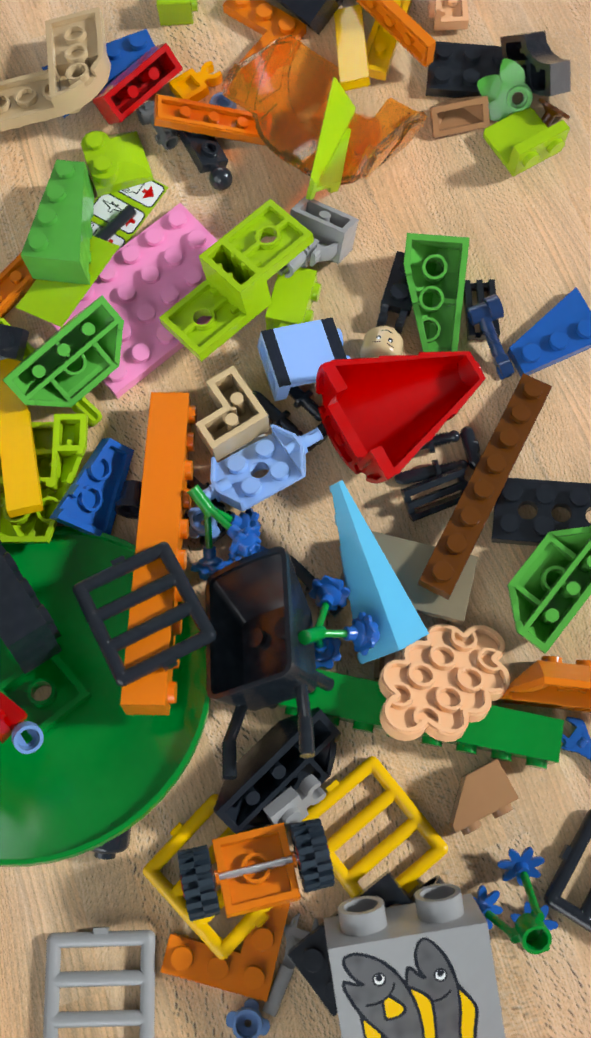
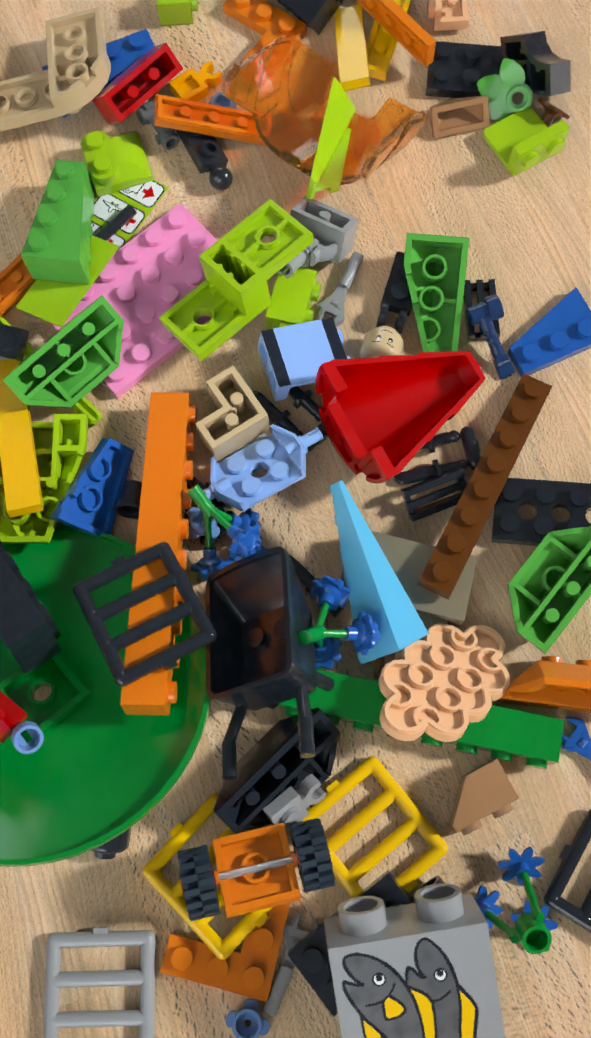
(335, 303): none -> light grey piece

